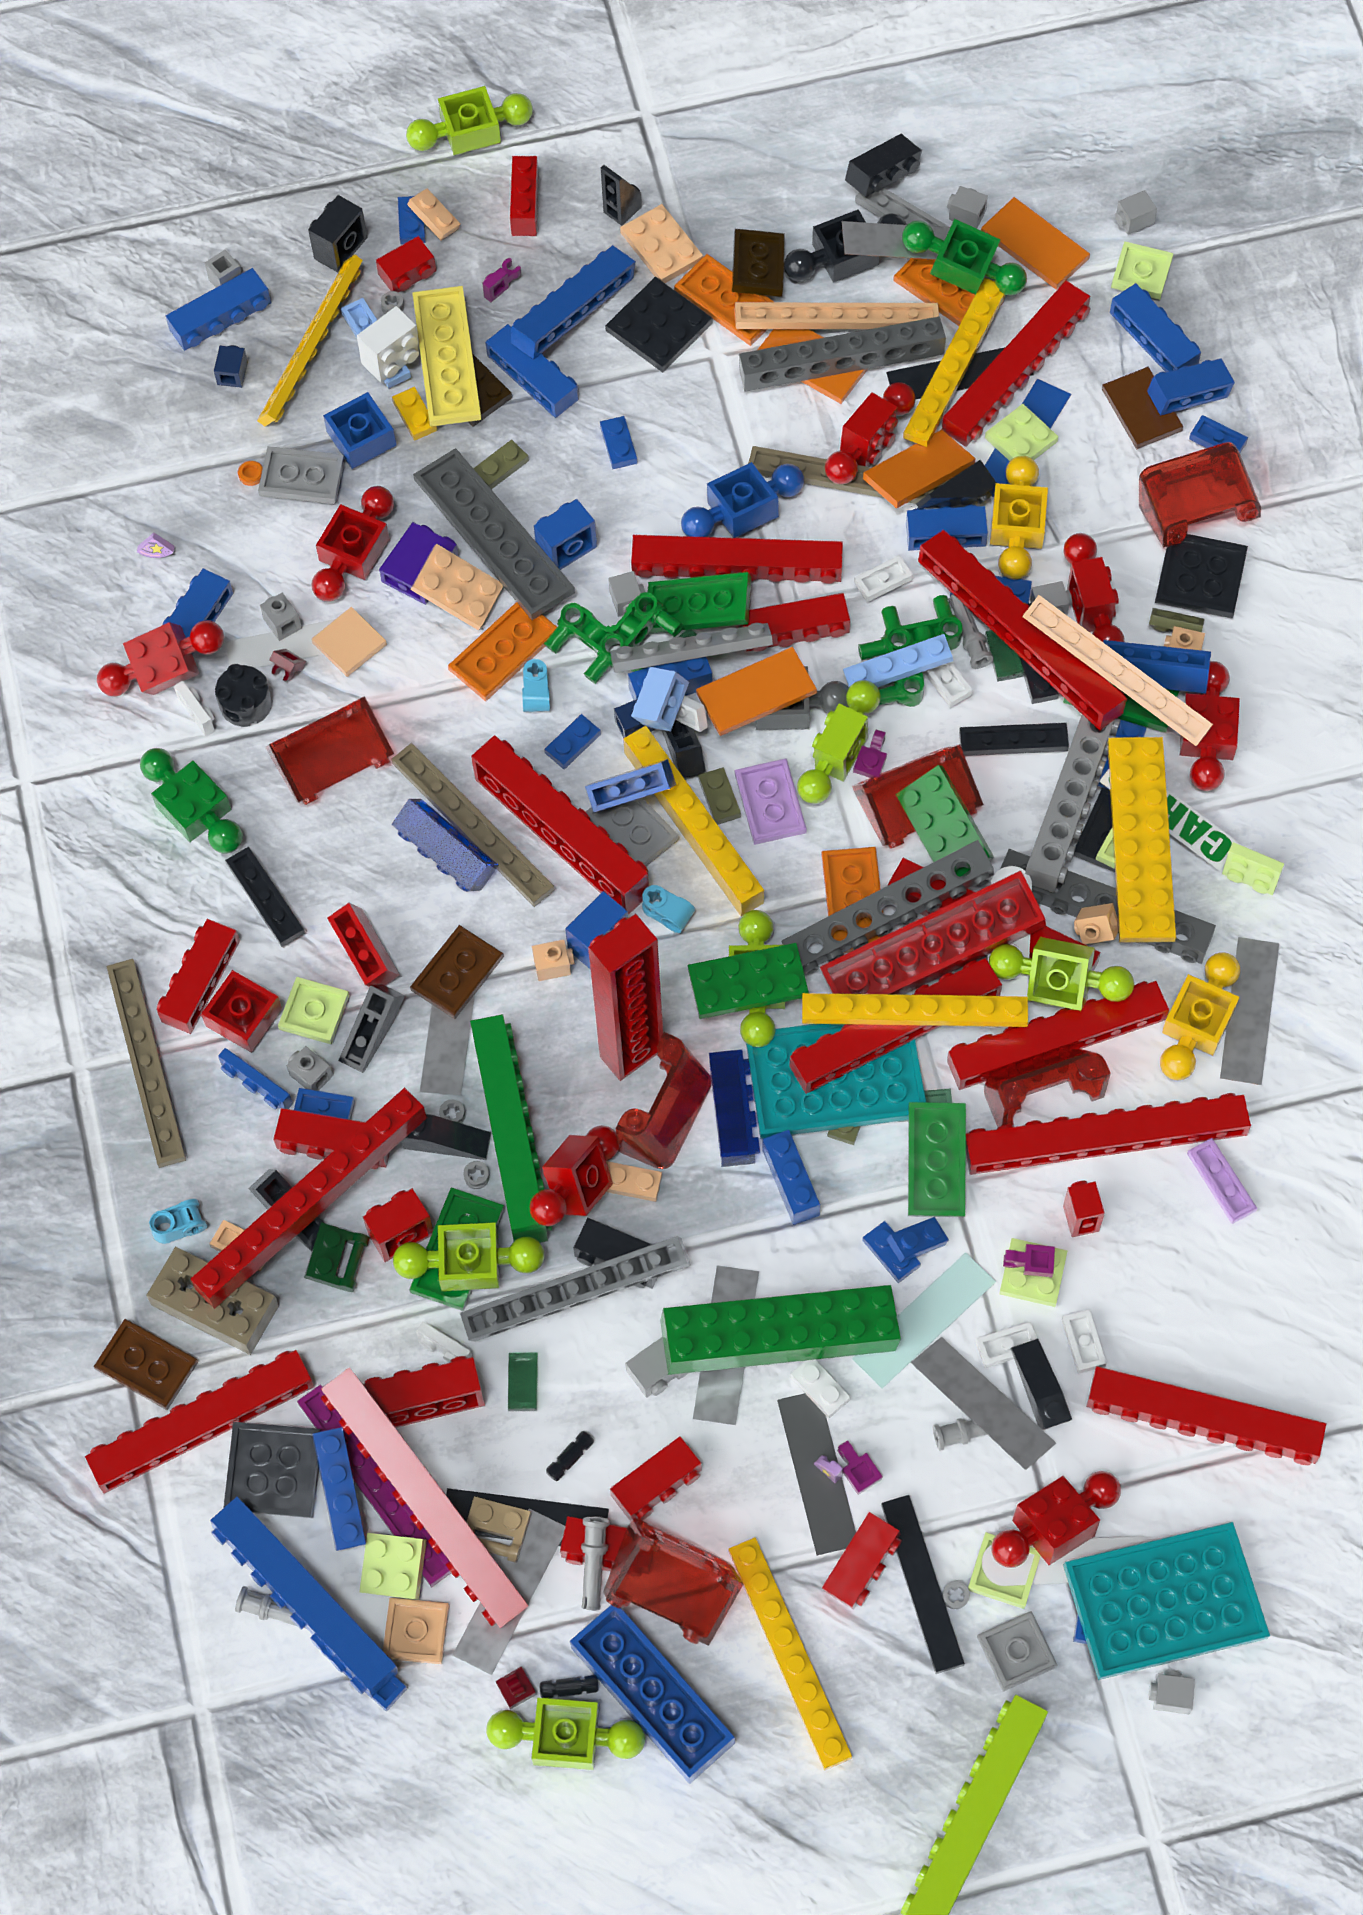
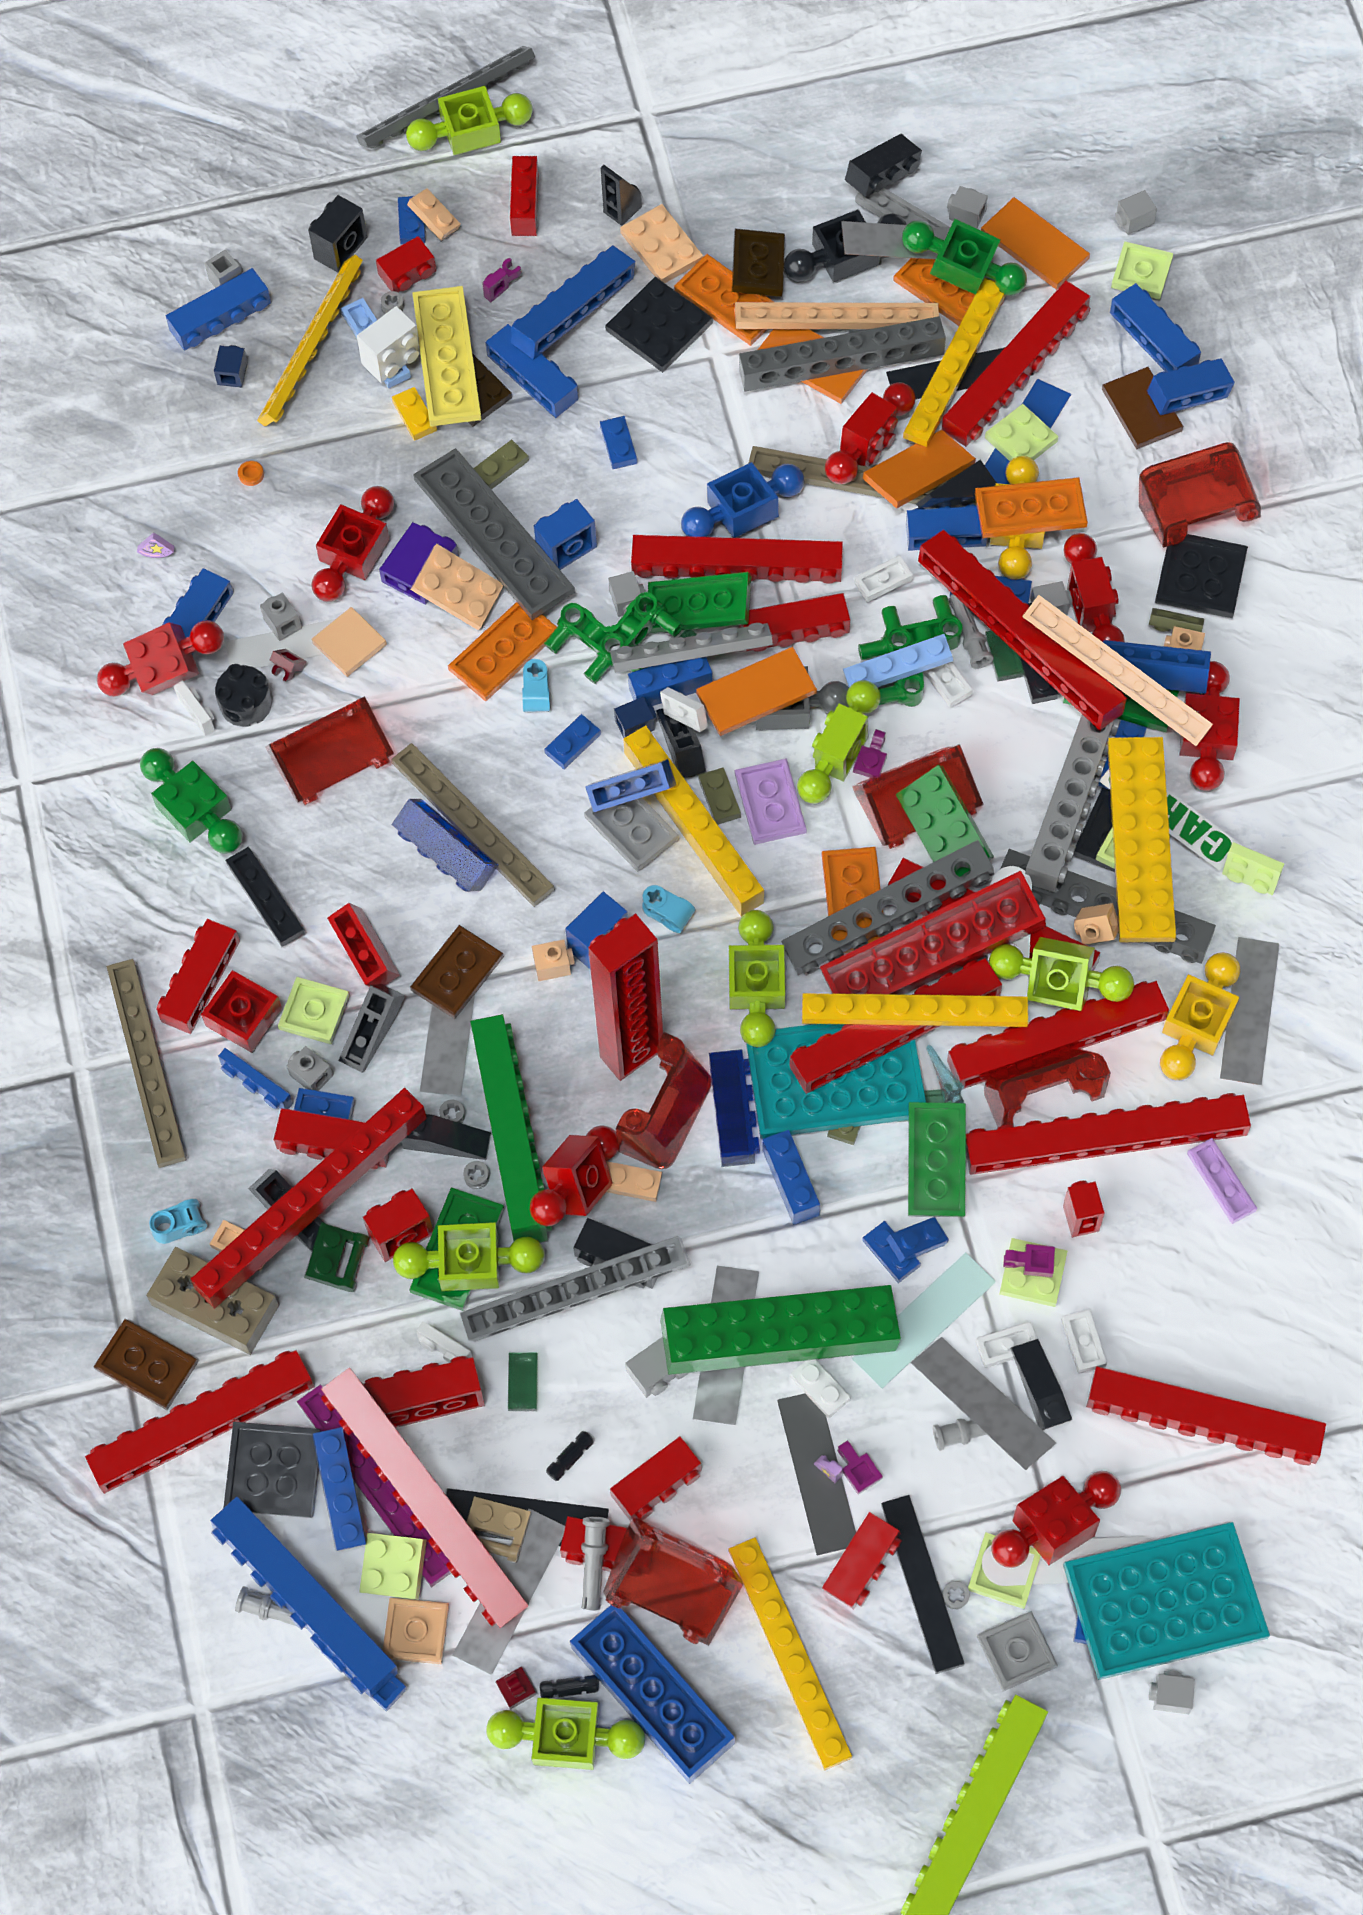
(301, 475): light grey plate -> none
(359, 430): blue brick -> none
(496, 70): none -> dark grey plate
(560, 823): red brick -> none
(660, 699): light blue brick -> none
(747, 980): green plate -> none
(949, 1084): none -> clear light blue piece
(1014, 739): black plate -> none
(1031, 507): none -> orange tile
(1211, 433): blue plate -> none

